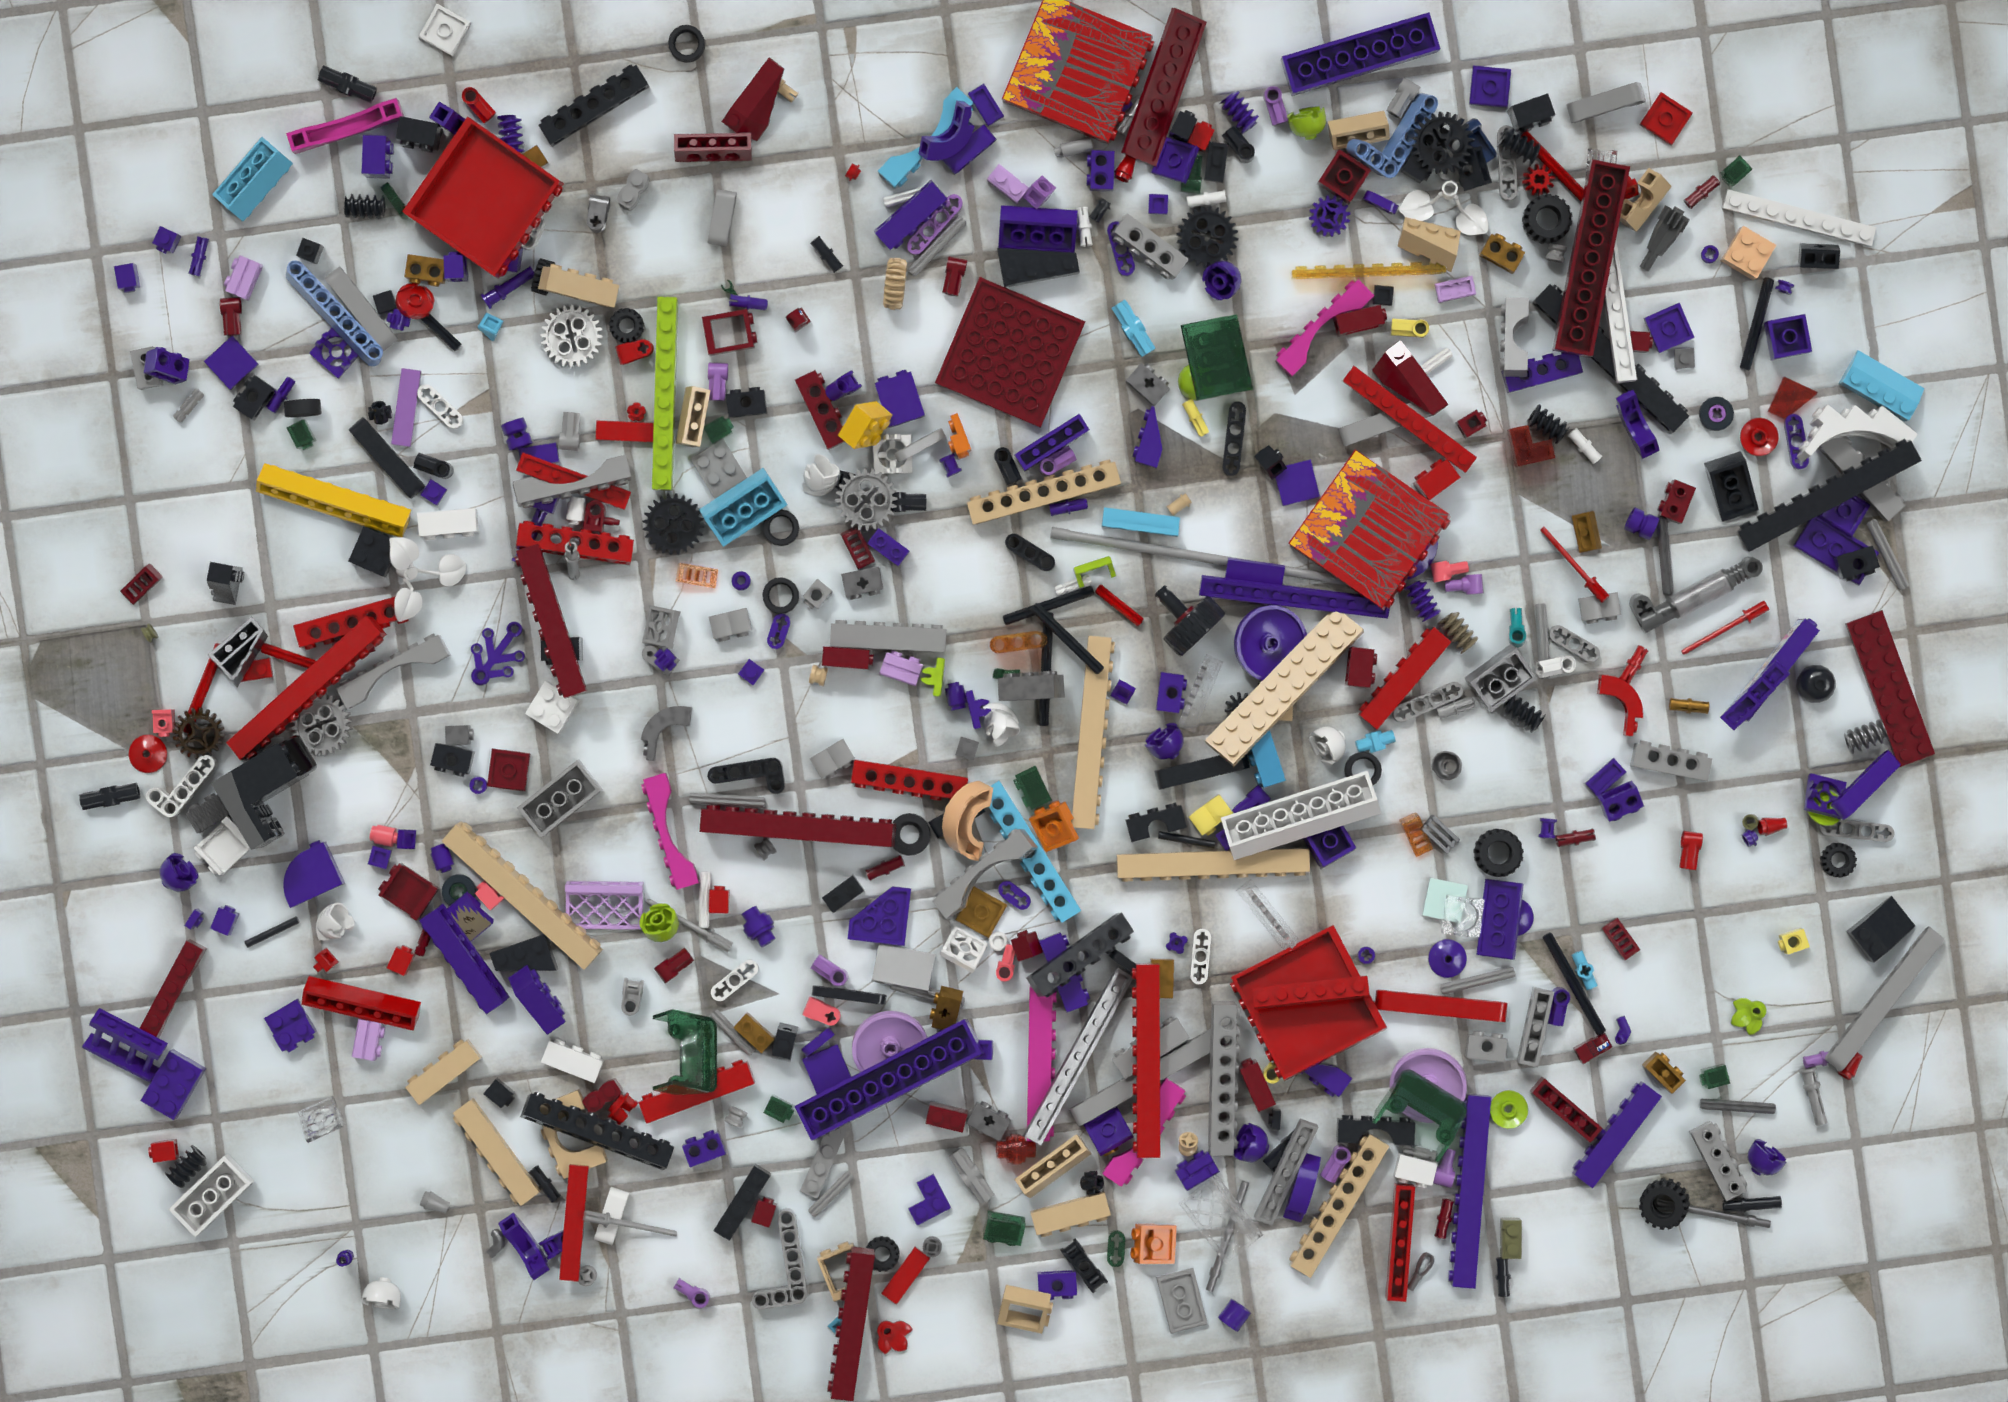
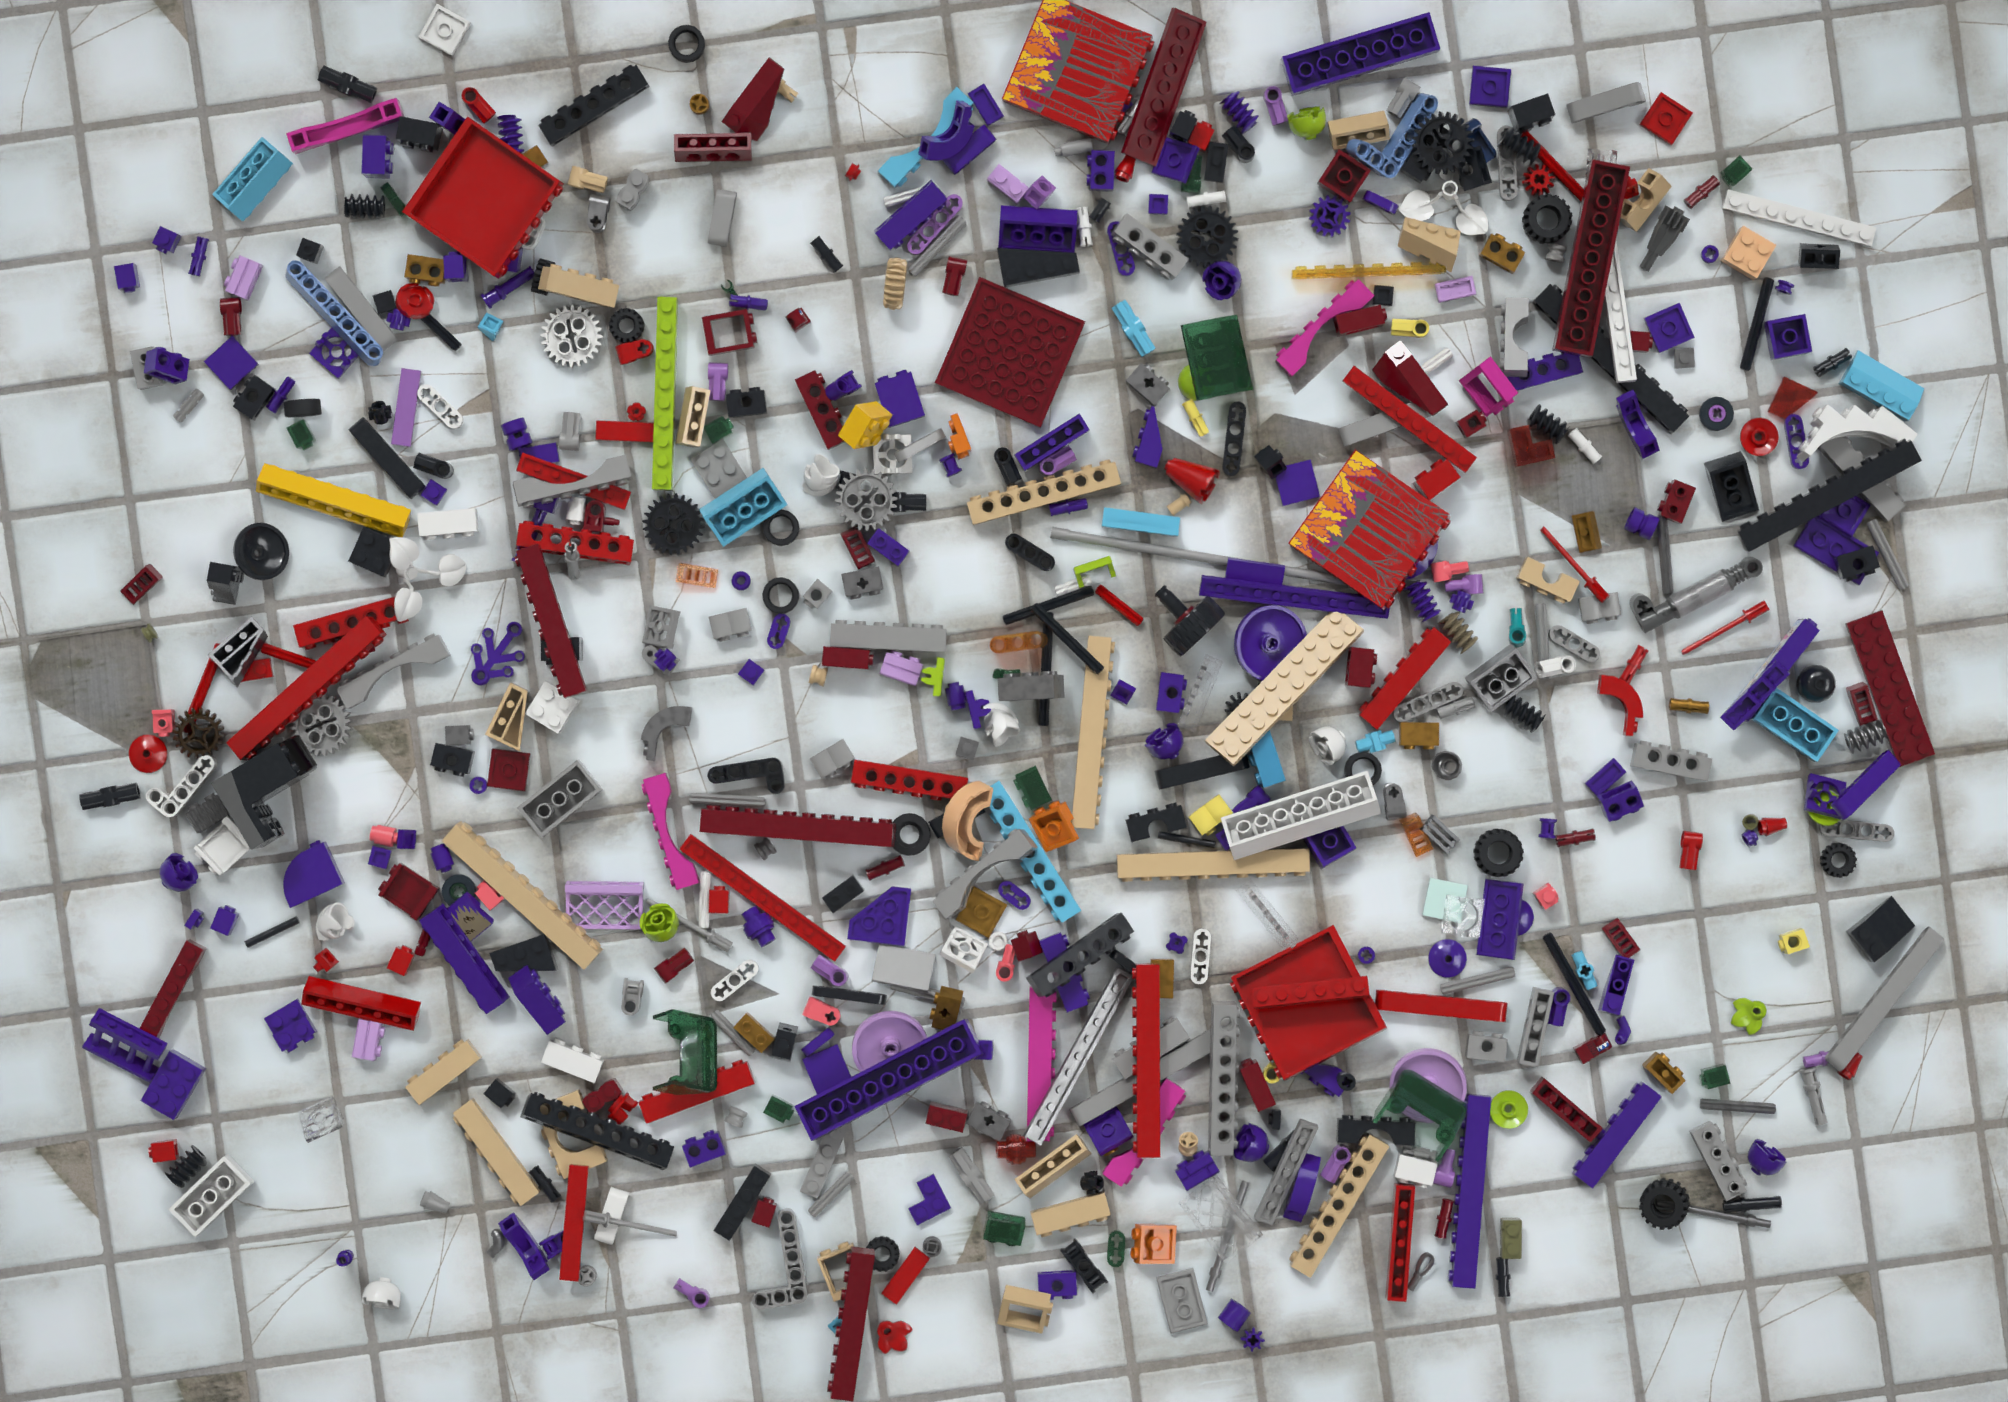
(272, 551): none -> black dish
(509, 717): none -> tan wedge
(582, 178): none -> tan piece
(699, 100): none -> pearl gold wheel
(762, 897): none -> red plate
(1192, 478): none -> red cone
(1256, 1342): none -> dark purple gear
(1350, 1081): none -> black pin
(1394, 805): none -> flat silver piece
(1418, 734): none -> pearl gold brick
(1461, 601): none -> dark purple gear
(1480, 393): none -> dark pink window
(1531, 574): none -> tan arch
(1546, 896): none -> coral brick
(1616, 986): none -> dark purple slope
(1795, 725): none -> medium azure brick
(1832, 362): none -> black pin
(1851, 690): none -> dark red slope

